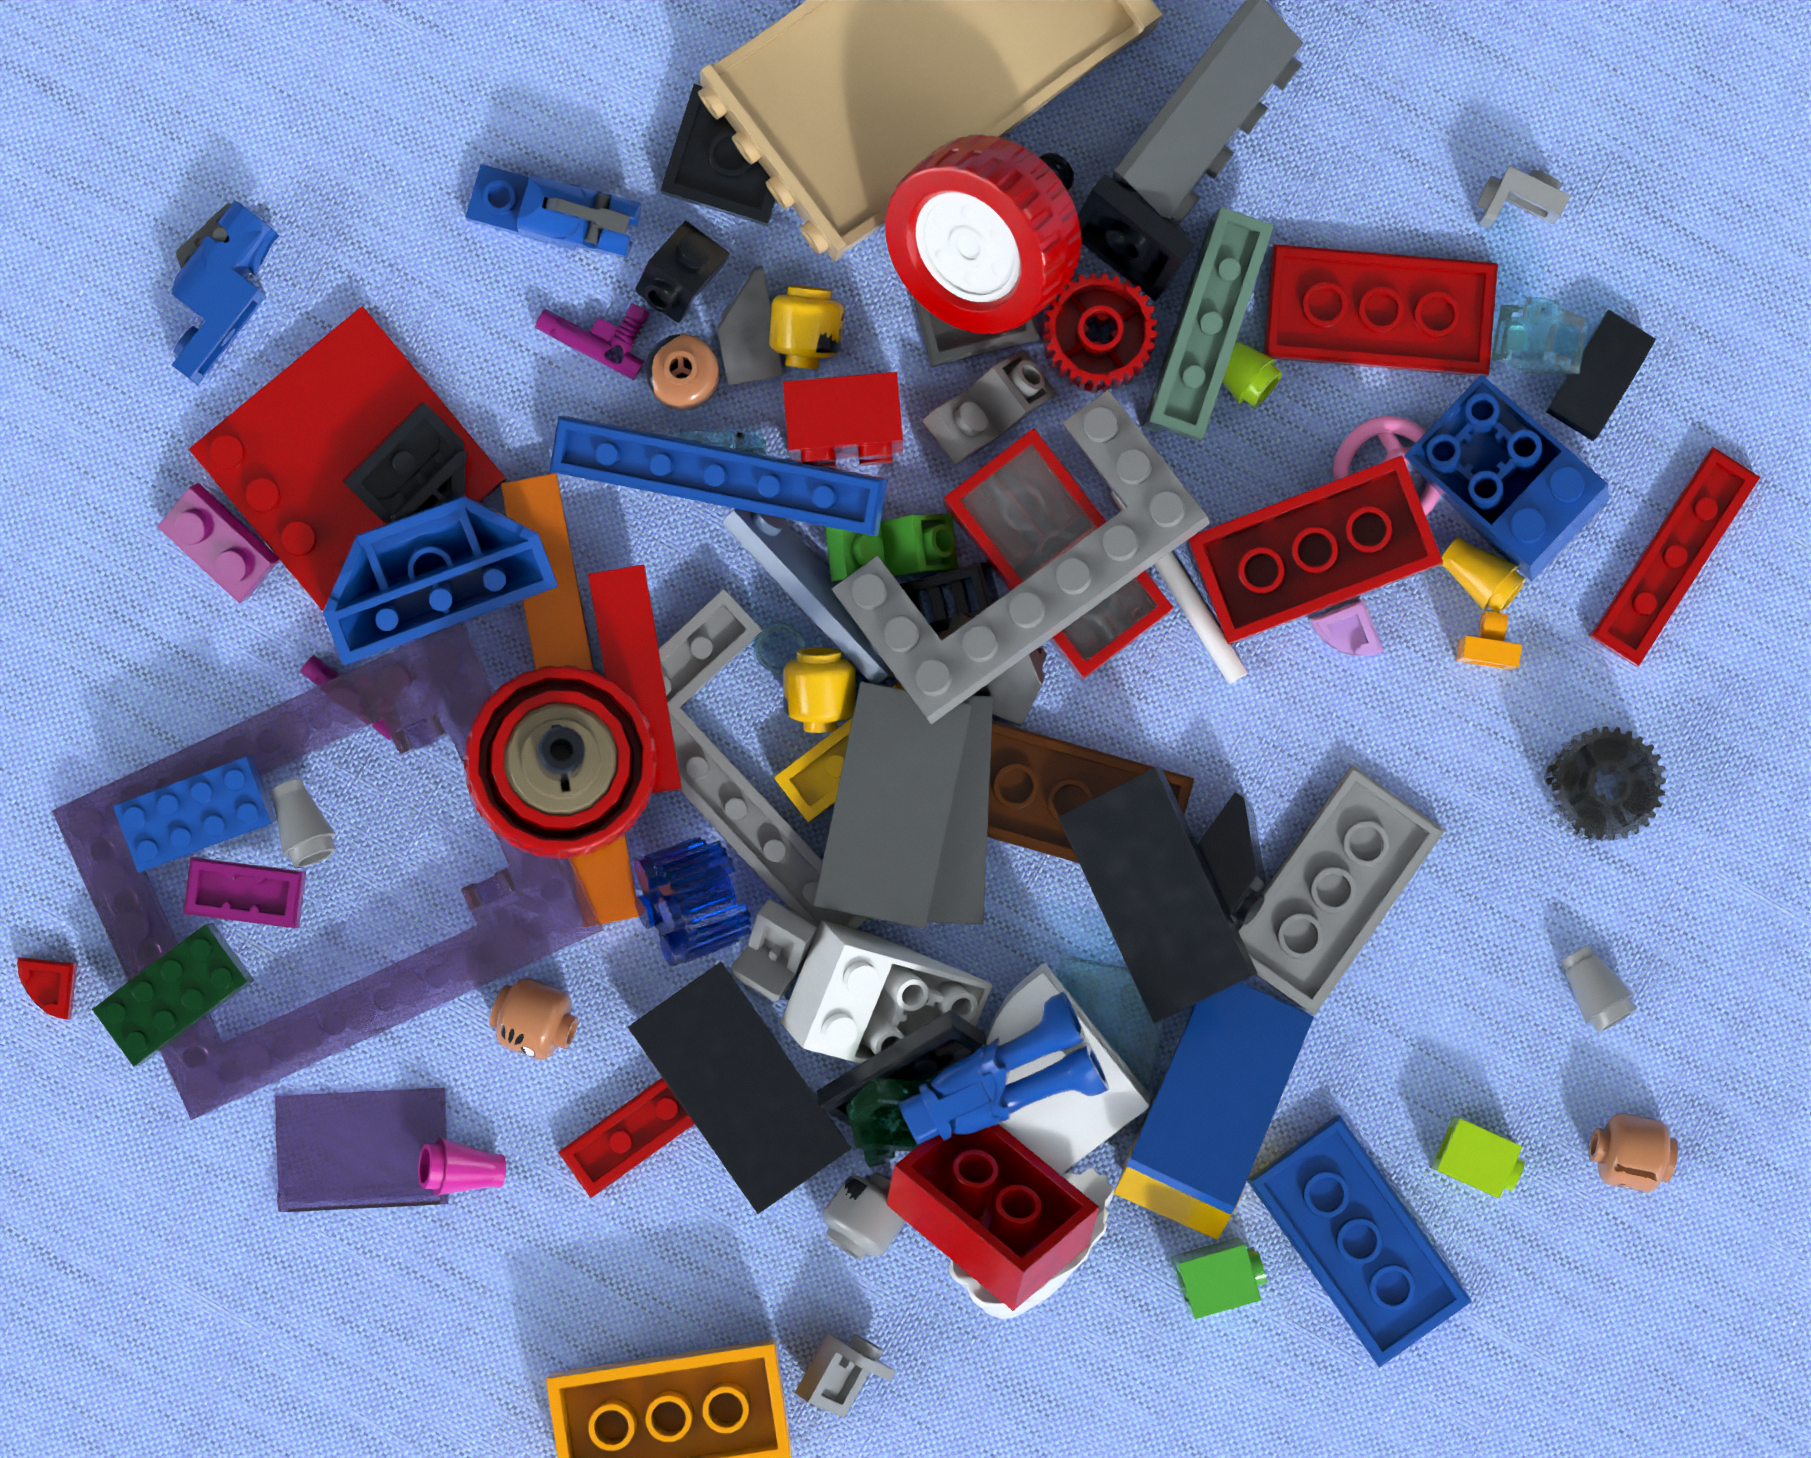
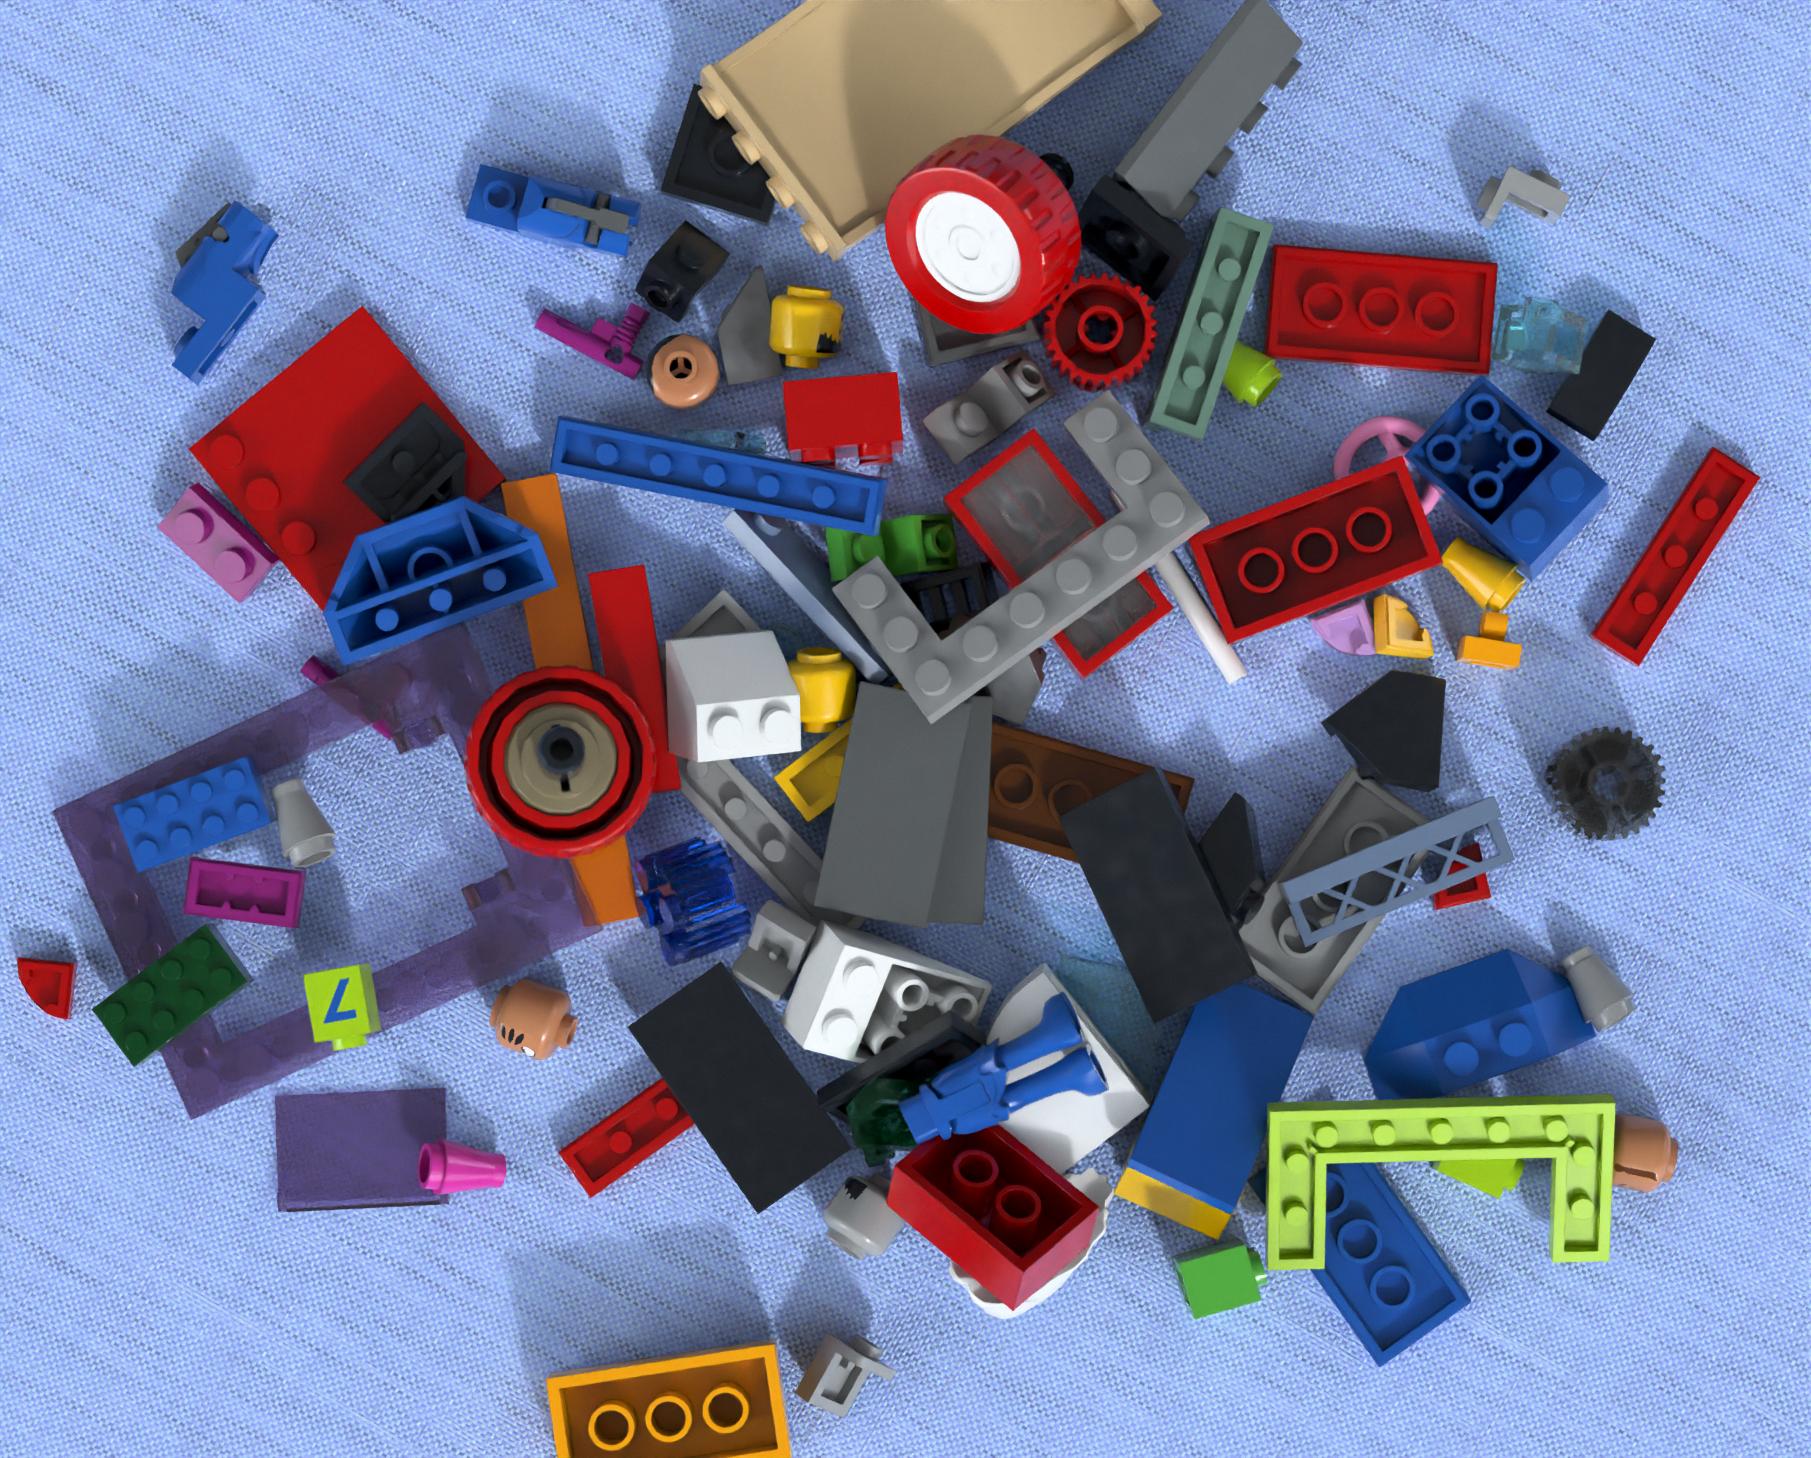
(342, 1005): none -> lime brick
(730, 697): none -> white slope
(1388, 851): none -> sand blue fence
(1395, 729): none -> black slope
(1398, 631): none -> yellow tile
(1466, 891): none -> red tile
(1472, 1026): none -> blue wedge
(1567, 1128): none -> lime plate

